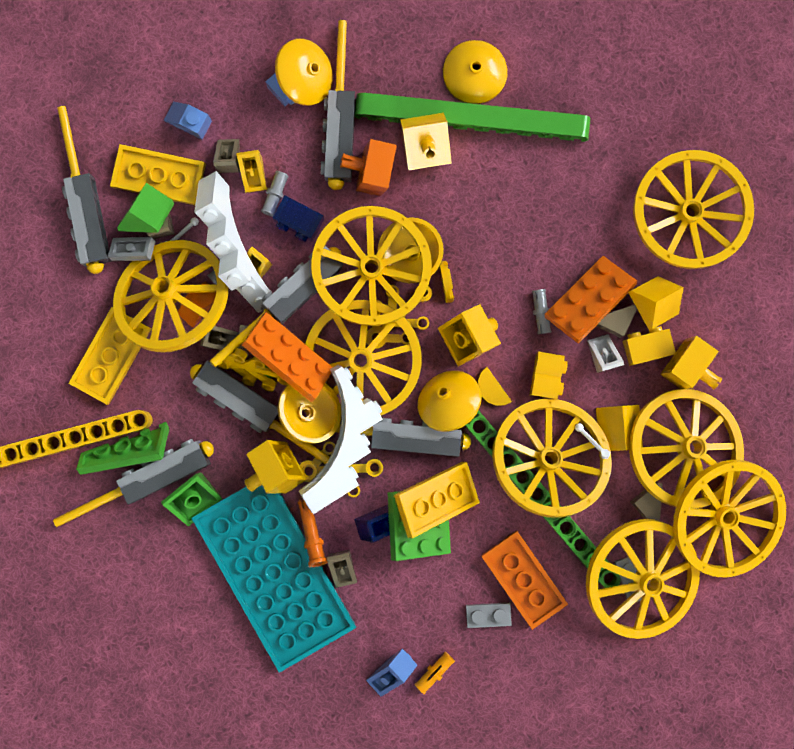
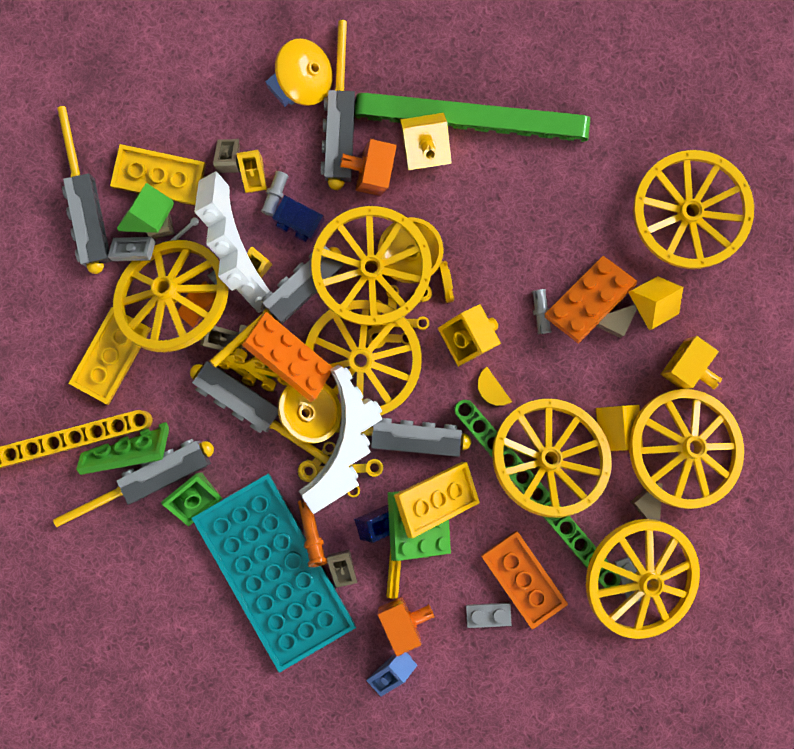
(188, 119): medium blue slope -> none
(274, 468): yellow brick -> none
(393, 578): none -> yellow axle
(402, 624): none -> orange brick
(423, 683): light orange pin -> none
(455, 407): yellow dish -> none
(470, 84): yellow dish -> none
(547, 375): yellow brick -> none
(604, 353): white slope -> none
(604, 452): white hinge -> none
(649, 346): yellow brick -> none
(726, 516): yellow wheel -> none

